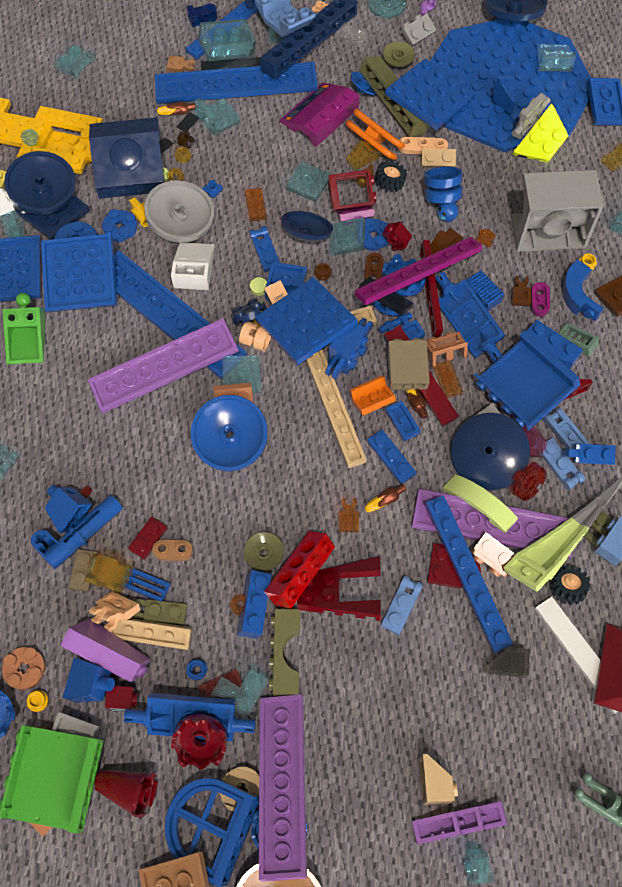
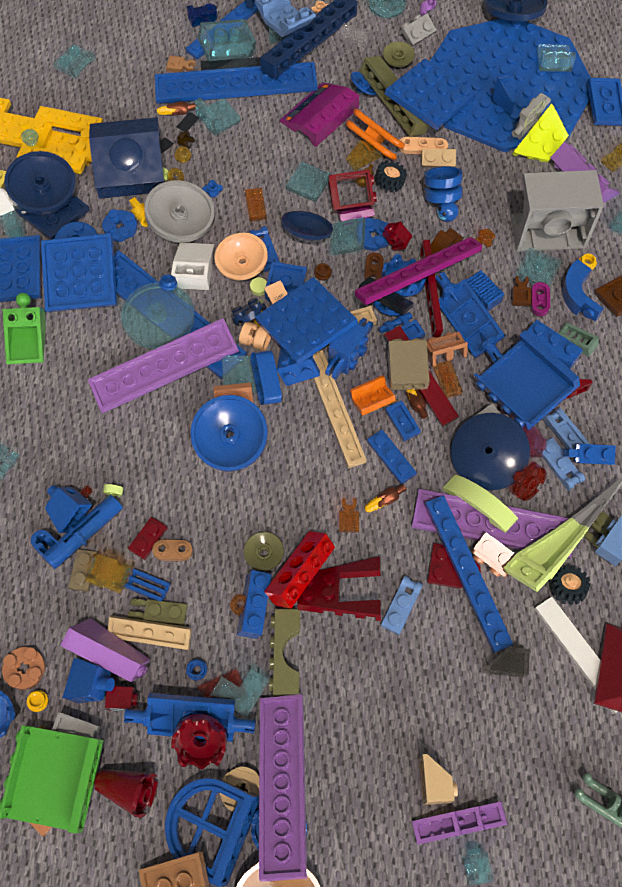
(112, 609): light nougat plate -> none
(113, 490): none -> yellowish green tile
(156, 315): none -> clear light blue dish
(168, 282): none -> blue plate
(238, 249): none -> light nougat dish
(266, 377): none -> blue beam
(293, 373): none -> blue bracket
(538, 267): none -> clear light blue plate
(570, 159): none -> medium lavender wedge

